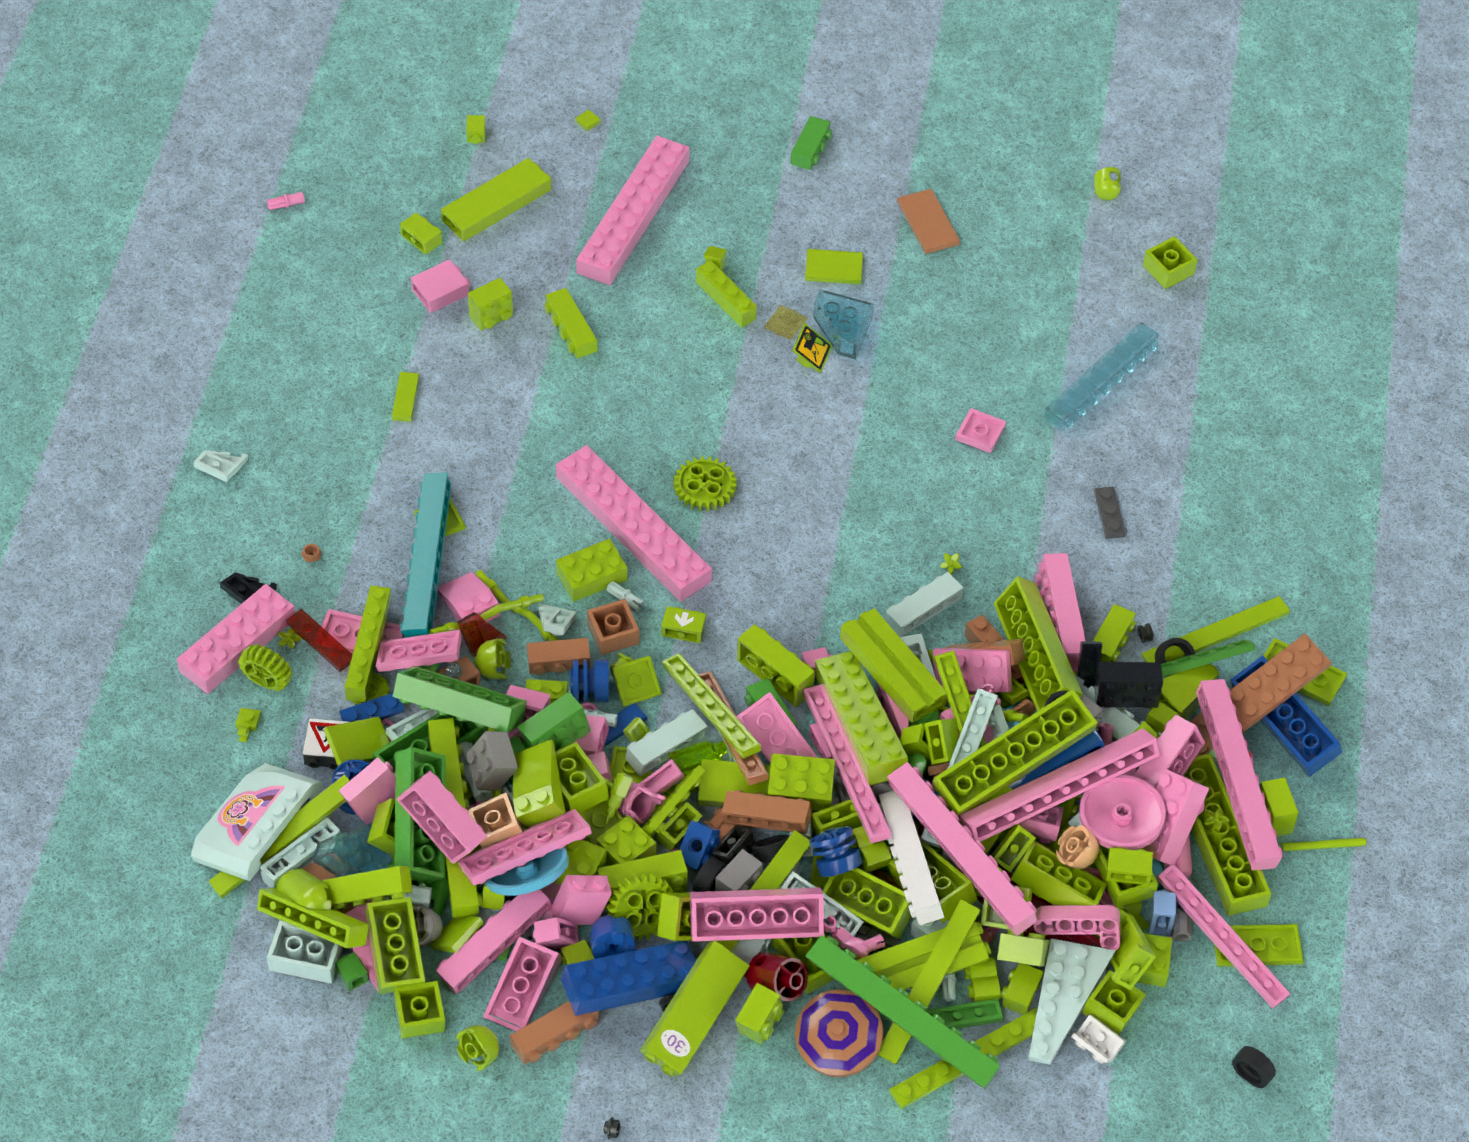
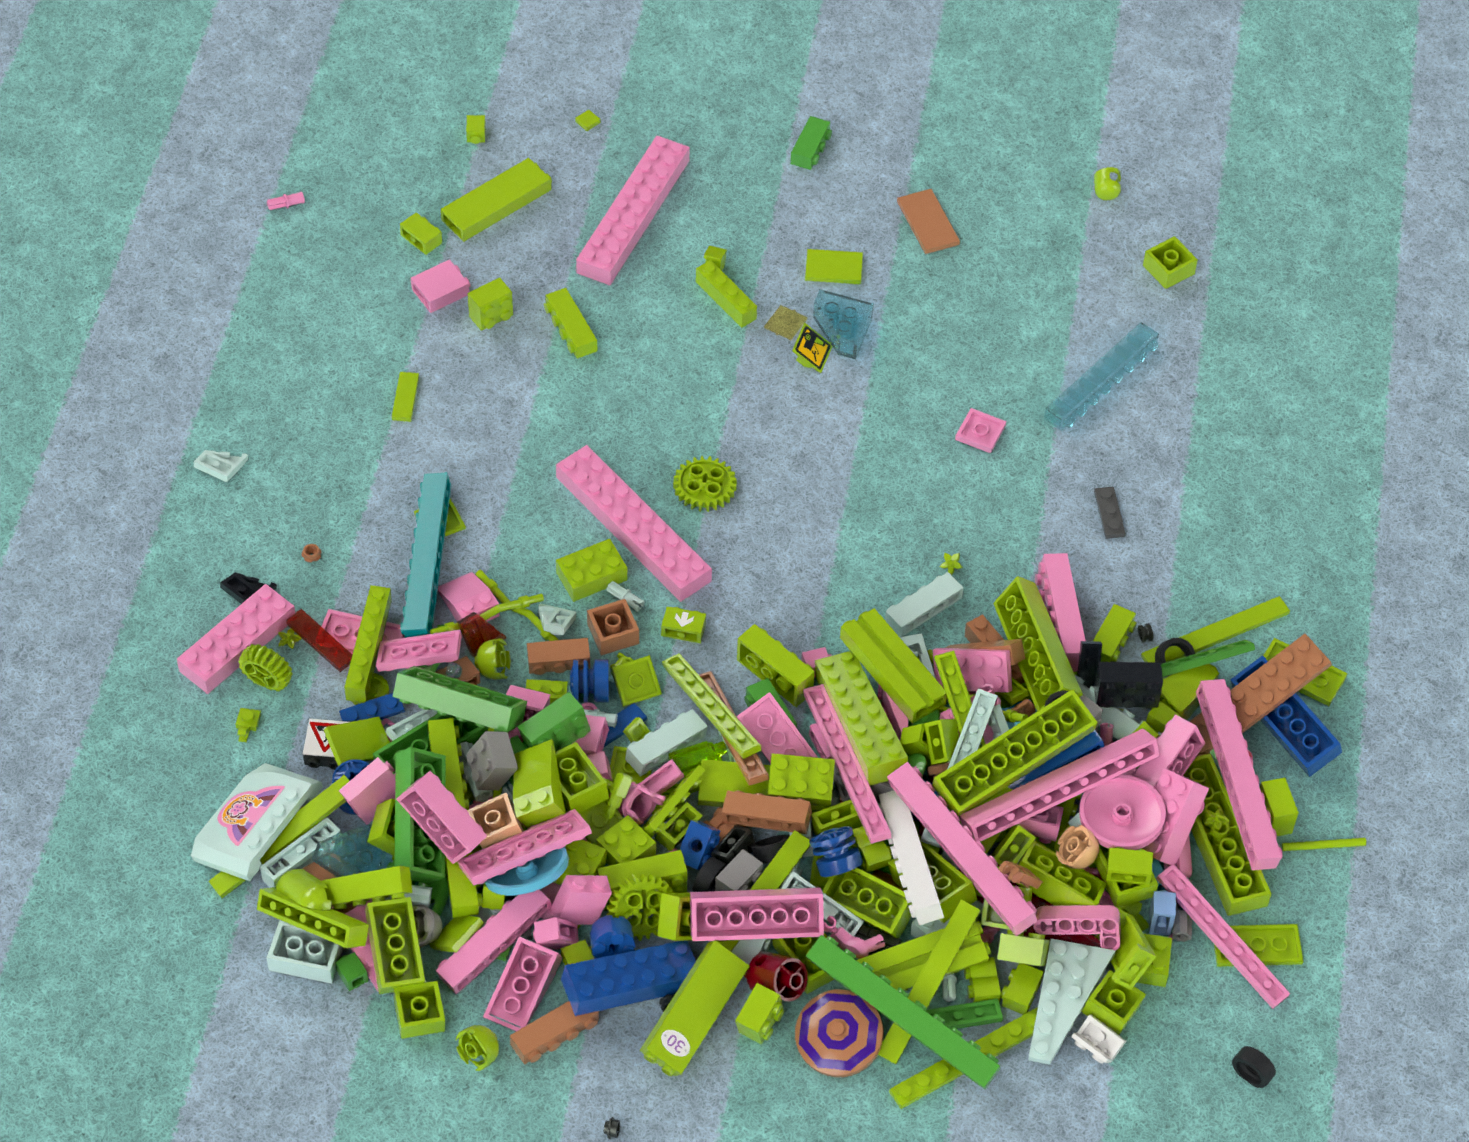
(1020, 874): none -> nougat hinge

